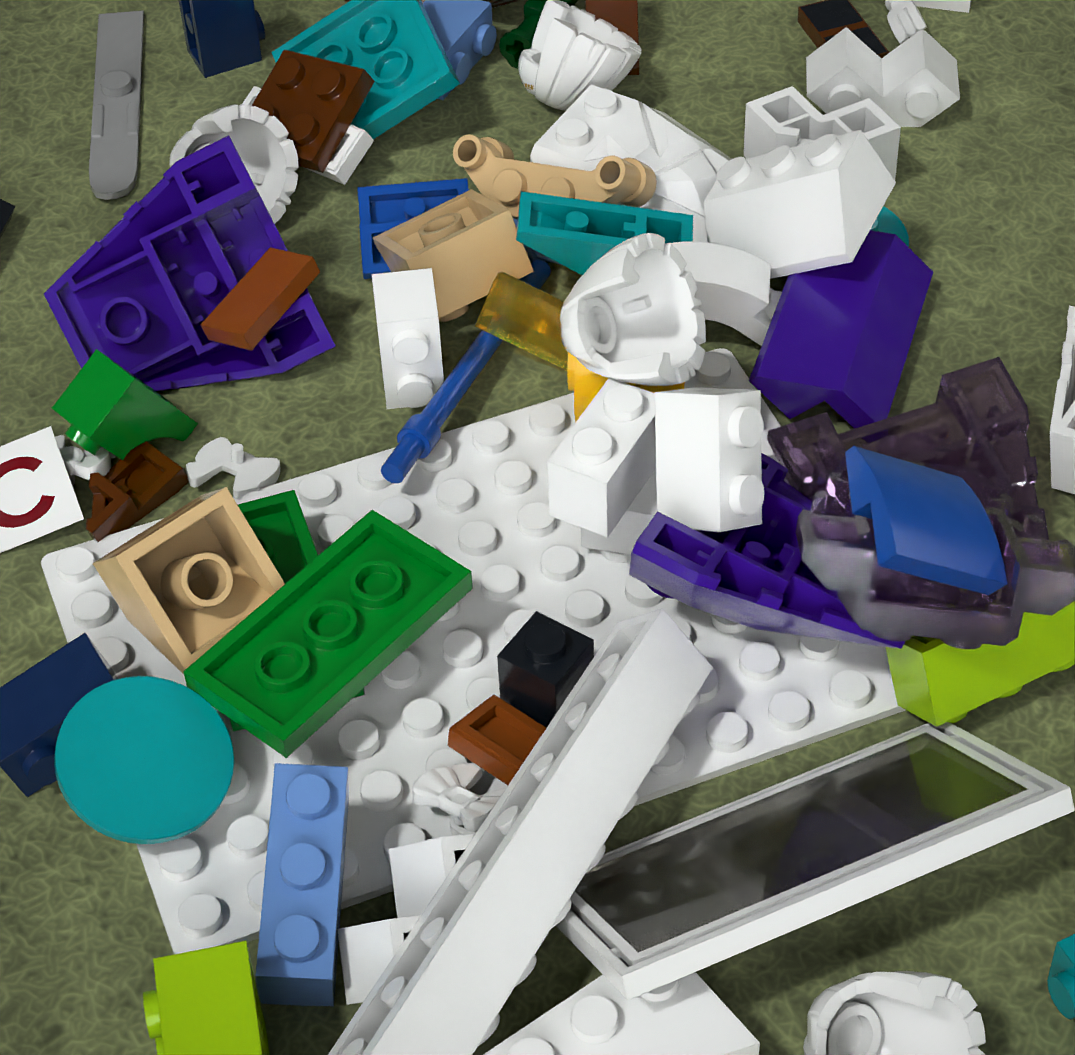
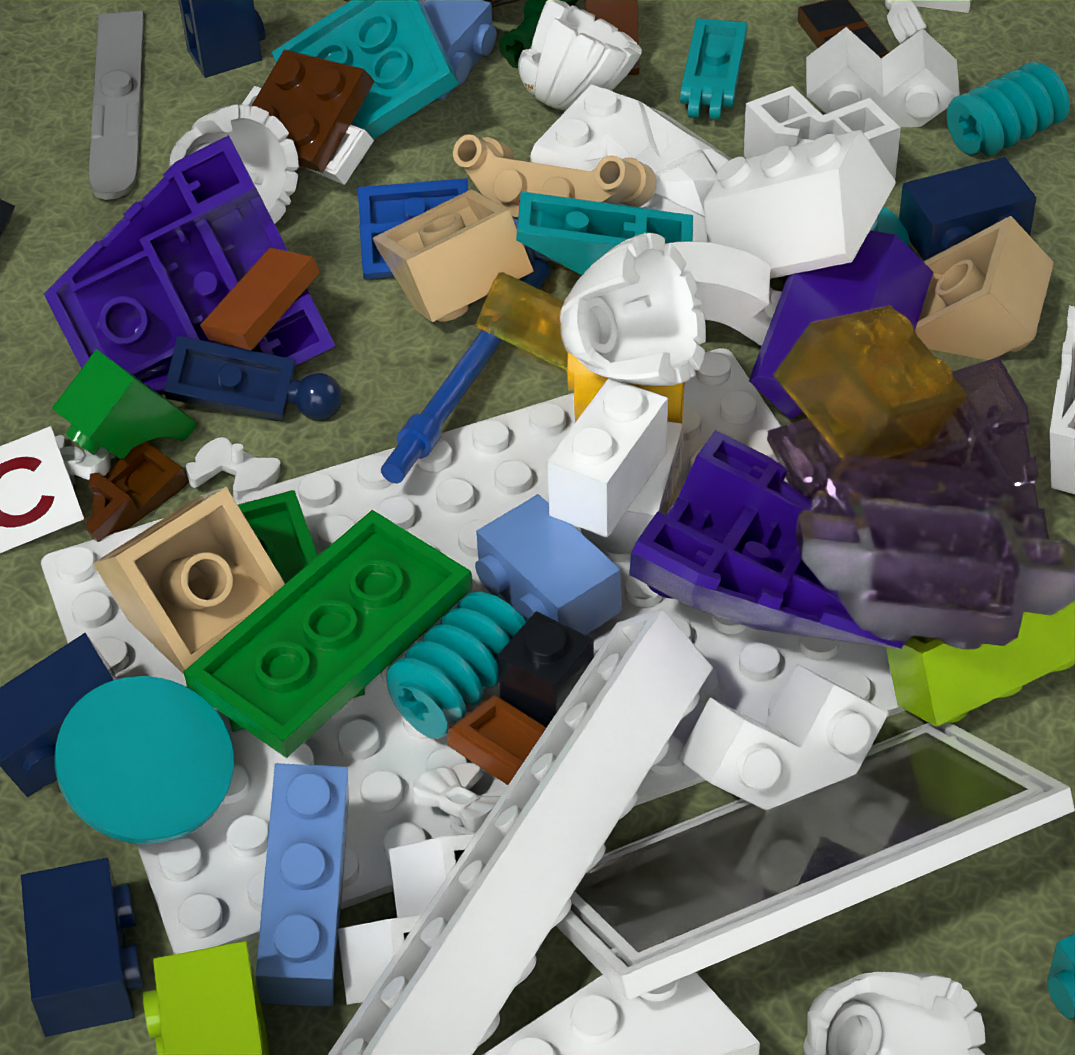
(78, 947): none -> dark blue brick
(247, 382): none -> dark blue plate
(408, 337): white brick -> none
(453, 663): none -> teal piece
(548, 568): none -> medium blue brick
(709, 457): white brick -> none
(713, 66): none -> teal hinge
(808, 742): none -> white brick
(870, 383): none -> clear yellow brick
(925, 522): blue slope -> none
(963, 202): none -> dark blue brick
(986, 293): none -> tan slope
(1008, 109): none -> teal piece

